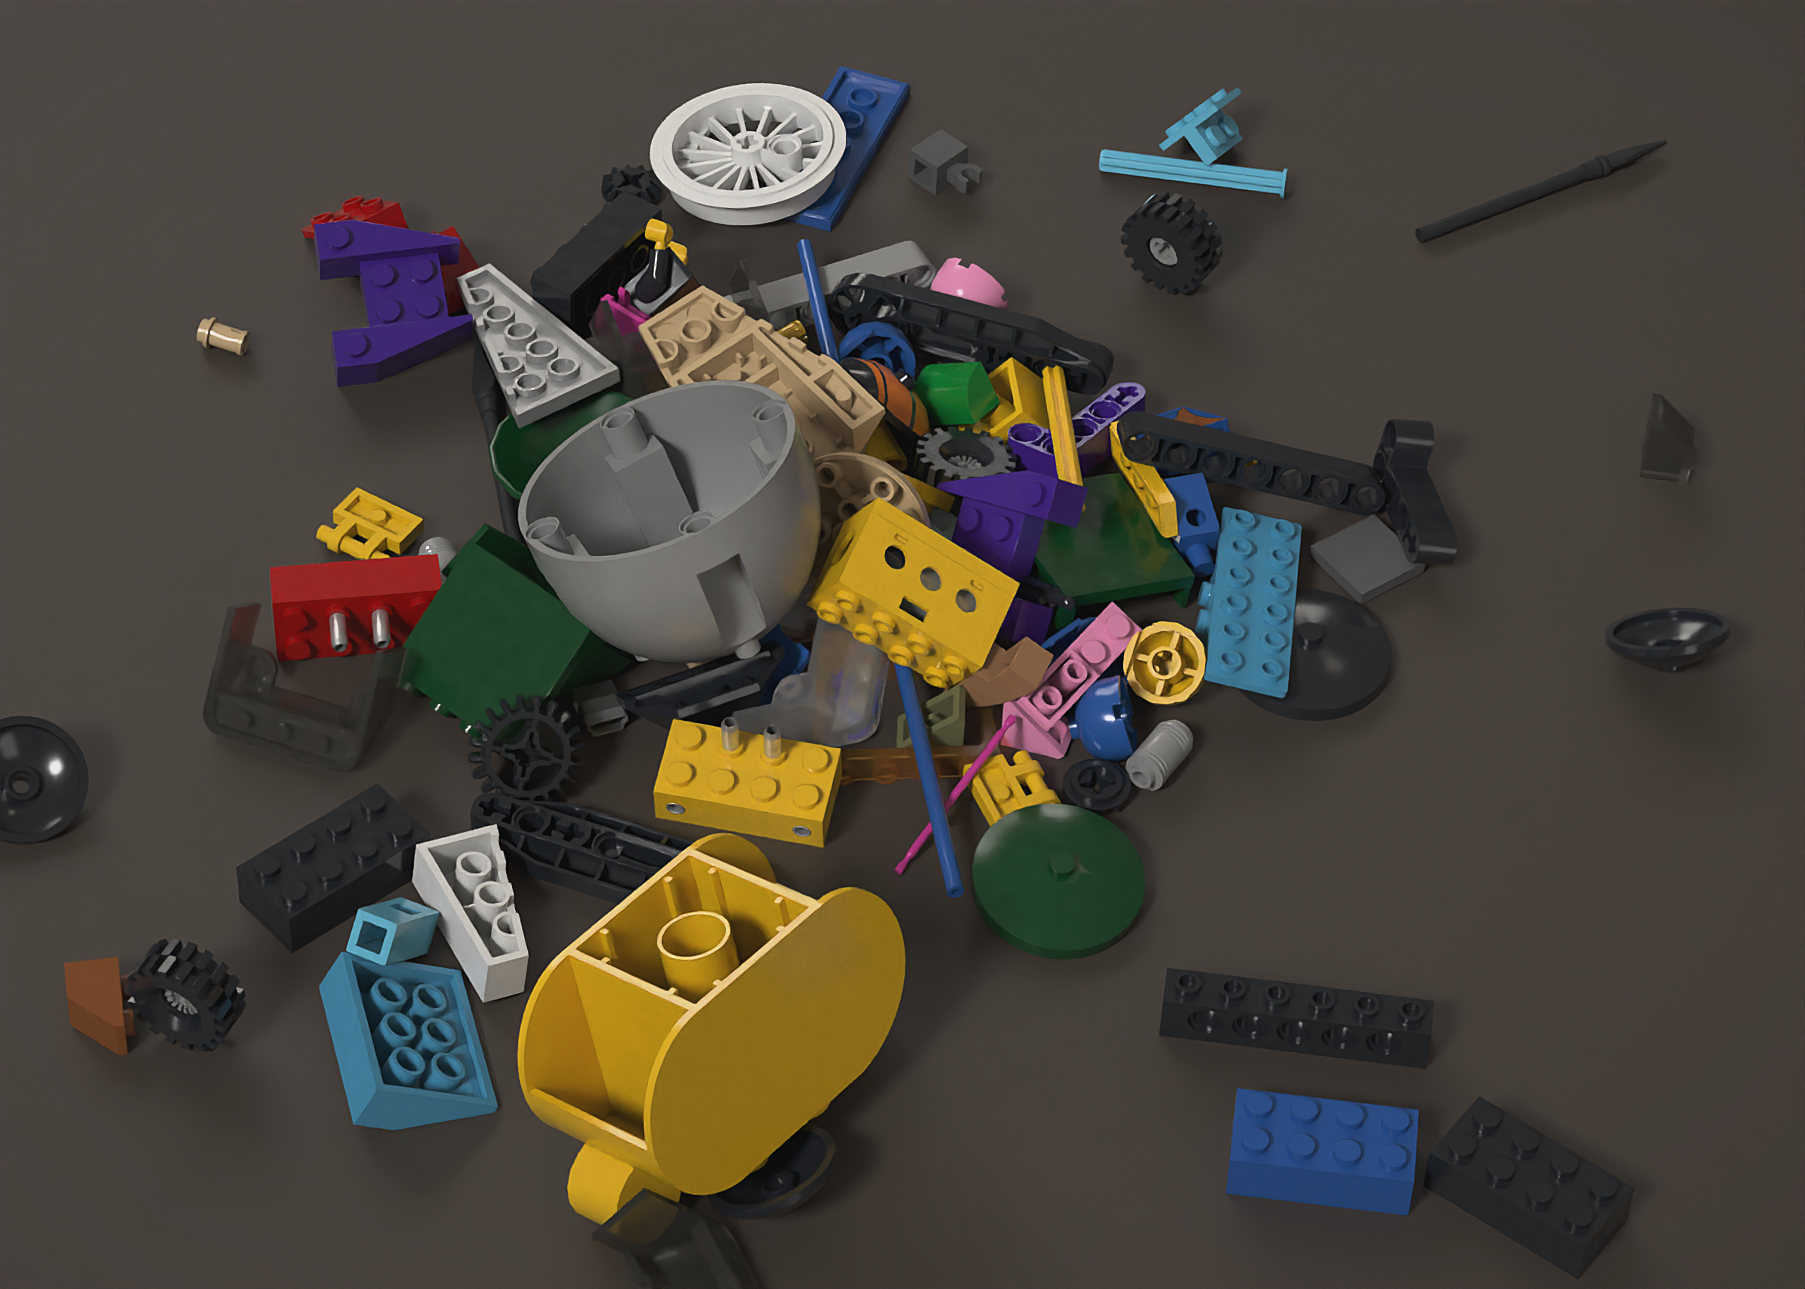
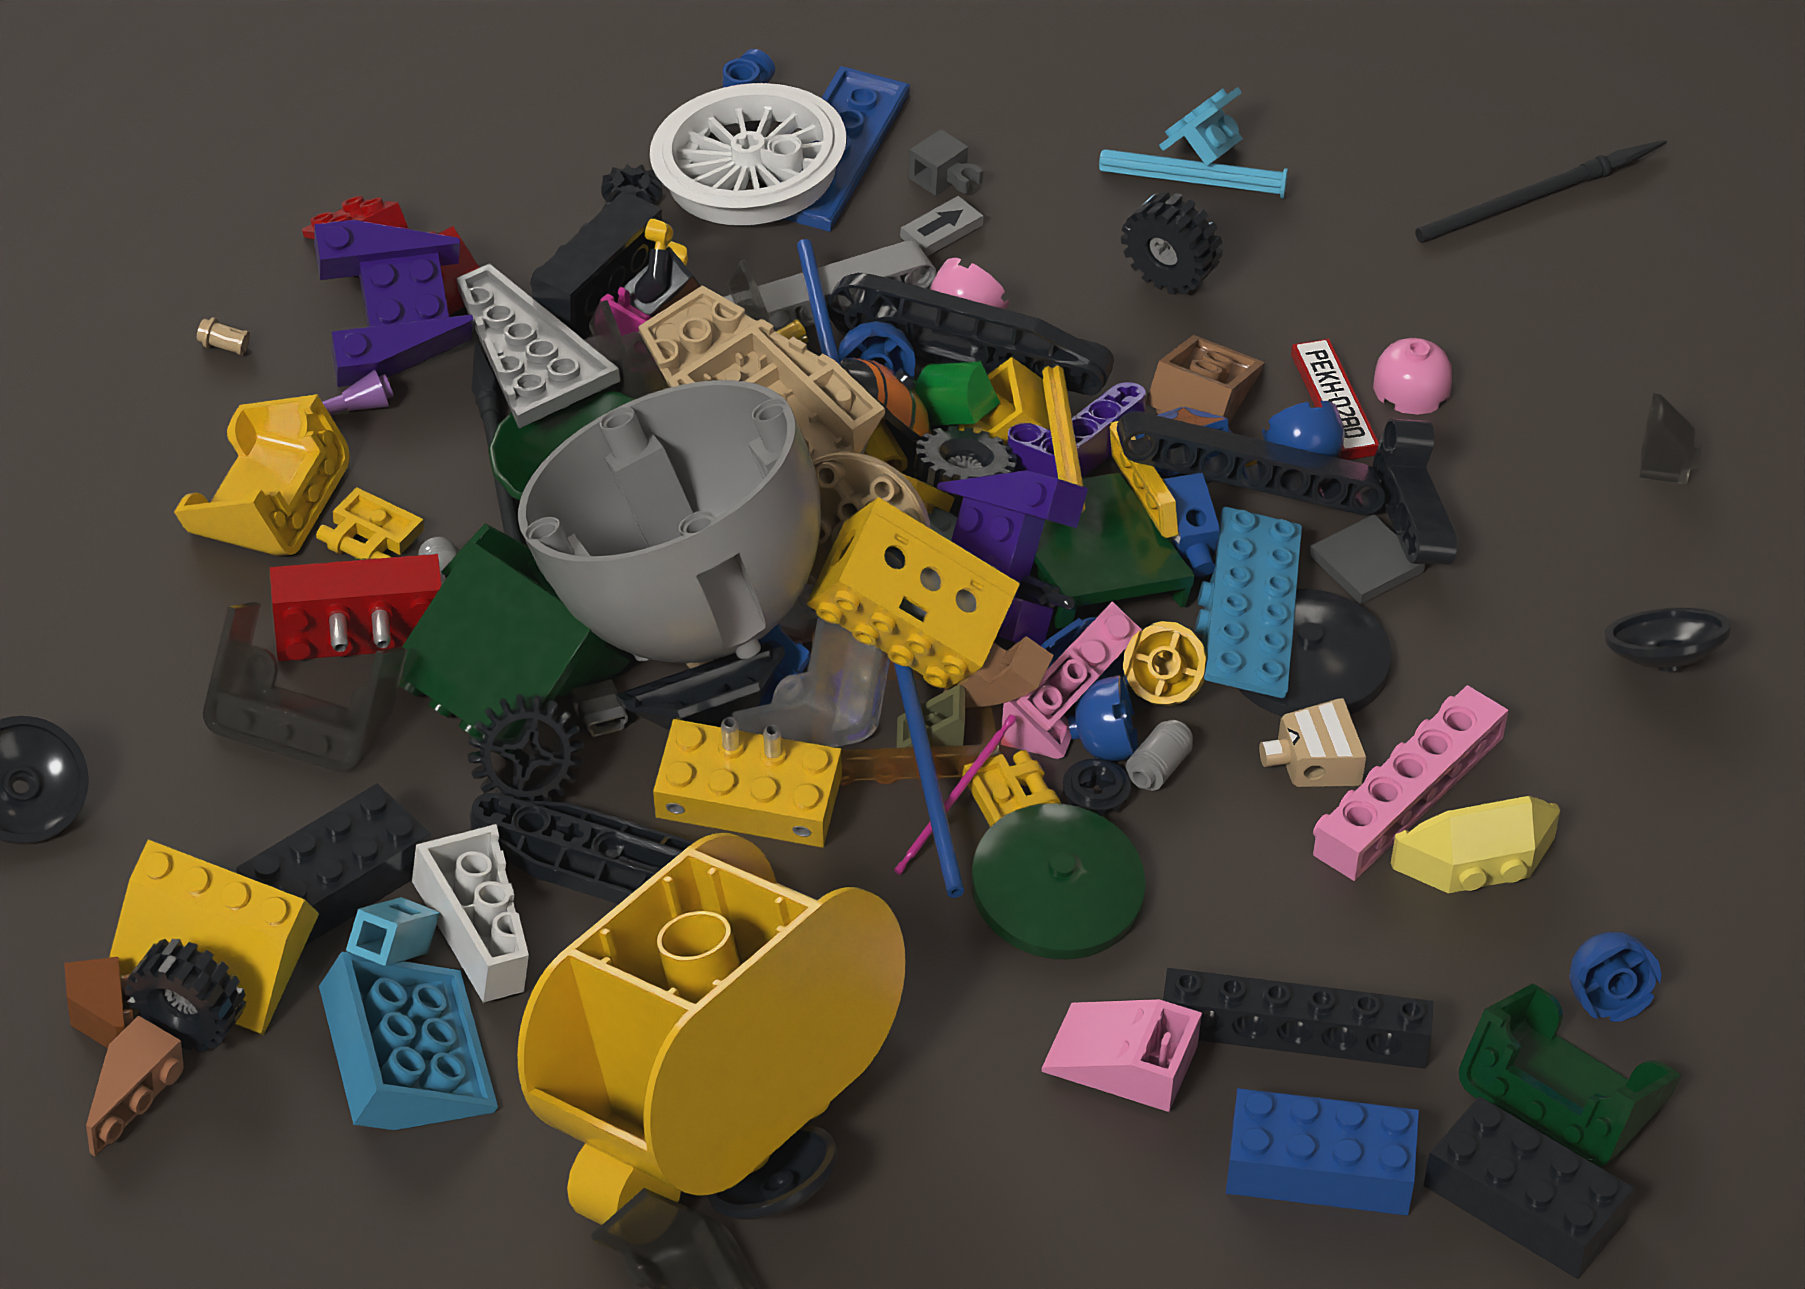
(132, 1075): none -> nougat slope
(230, 915): none -> yellow slope
(279, 481): none -> yellow windscreen
(364, 394): none -> medium lavender cone
(751, 68): none -> blue piece
(942, 225): none -> light grey tile
(1127, 1048): none -> bright pink slope
(1203, 378): none -> medium nougat slope
(1308, 428): none -> blue cylinder
(1317, 747): none -> tan torso
(1328, 382): none -> tile
(1409, 782): none -> bright pink brick
(1413, 376): none -> bright pink cylinder
(1478, 844): none -> light yellow wedge
(1553, 1084): none -> dark green windscreen
(1614, 976): none -> blue cylinder

